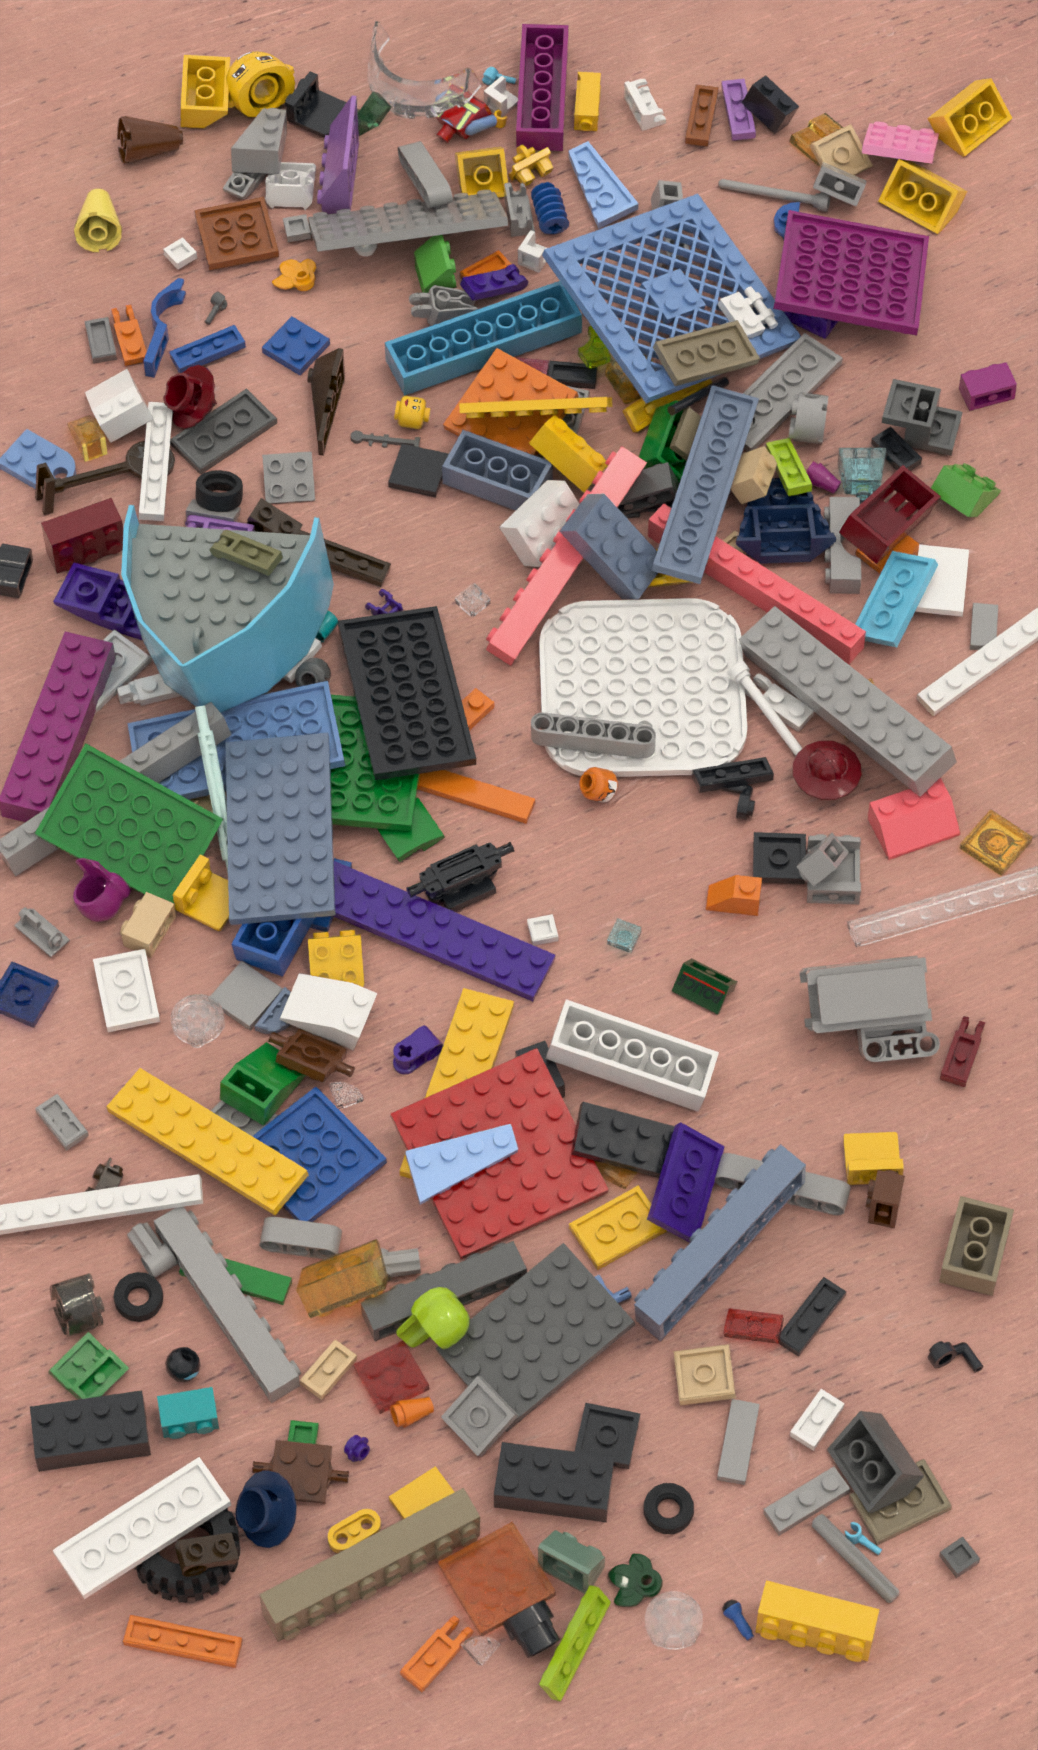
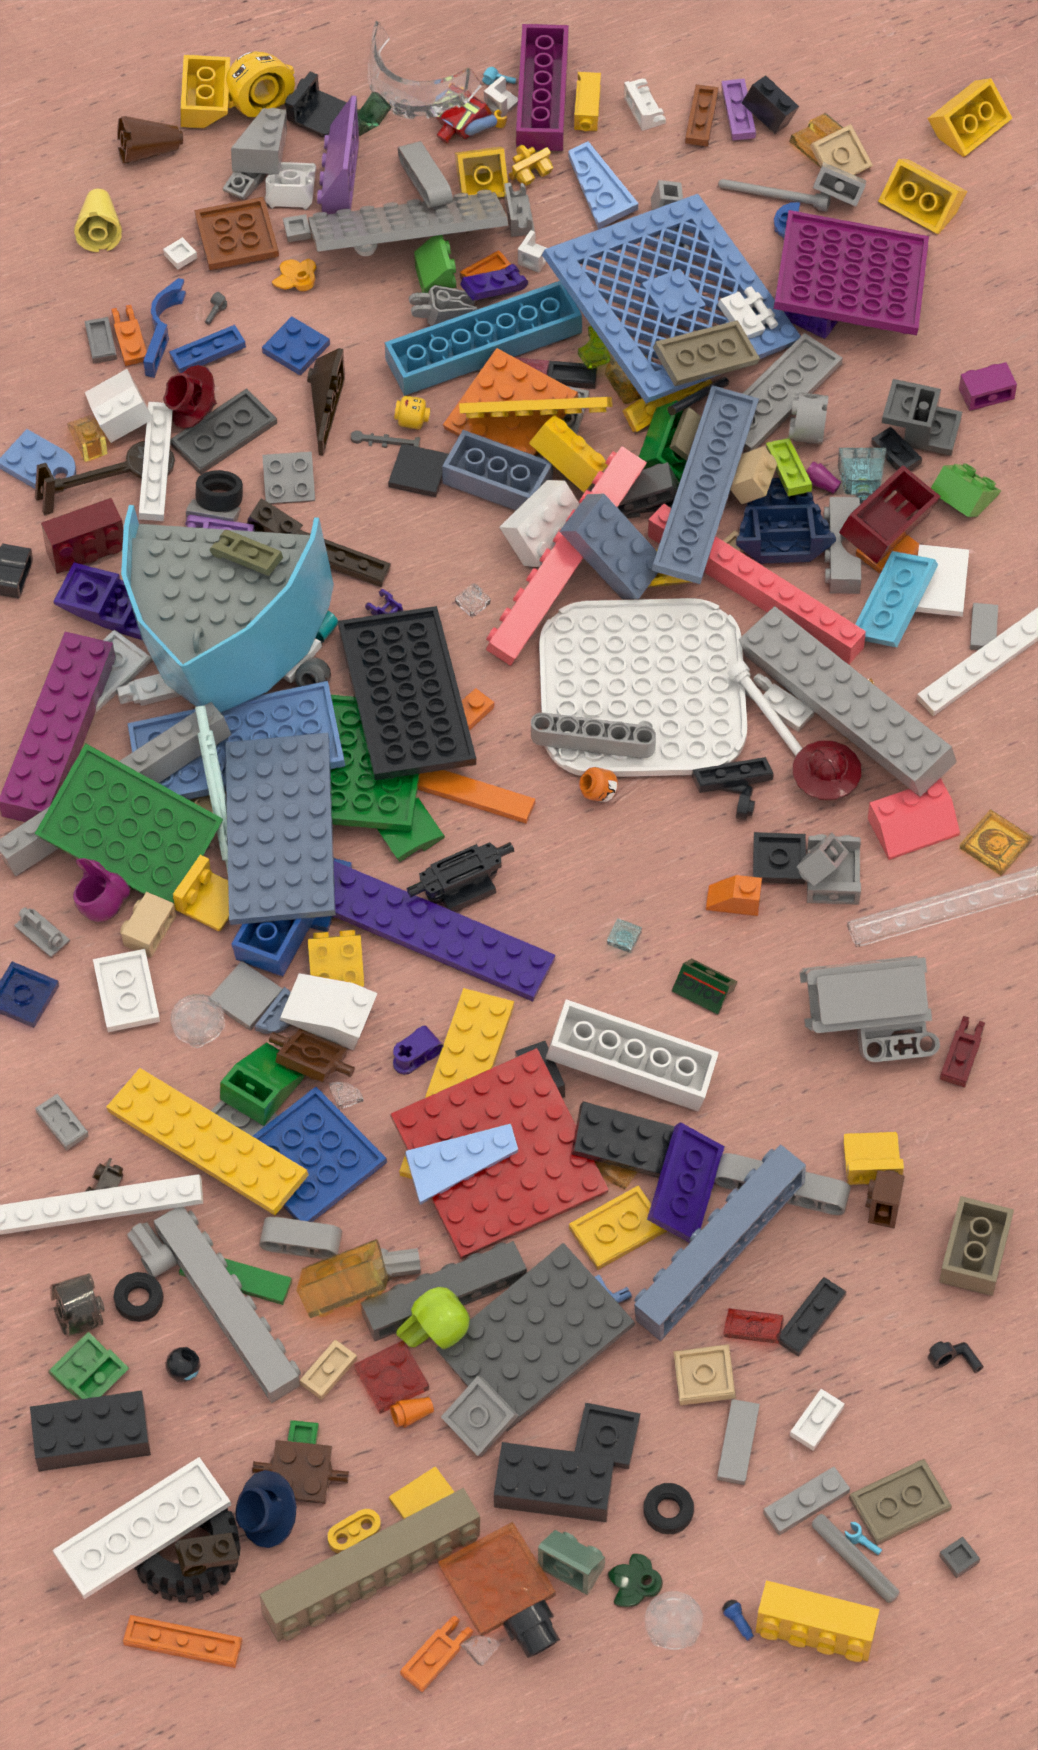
(188, 1413): teal brick -> none
(357, 1448): dark purple plate -> none
(542, 930): white tile -> none
(549, 208): blue piece -> none
(574, 1643): lime plate -> none
(874, 1461): dark grey slope -> none
(900, 142): bright pink plate -> none

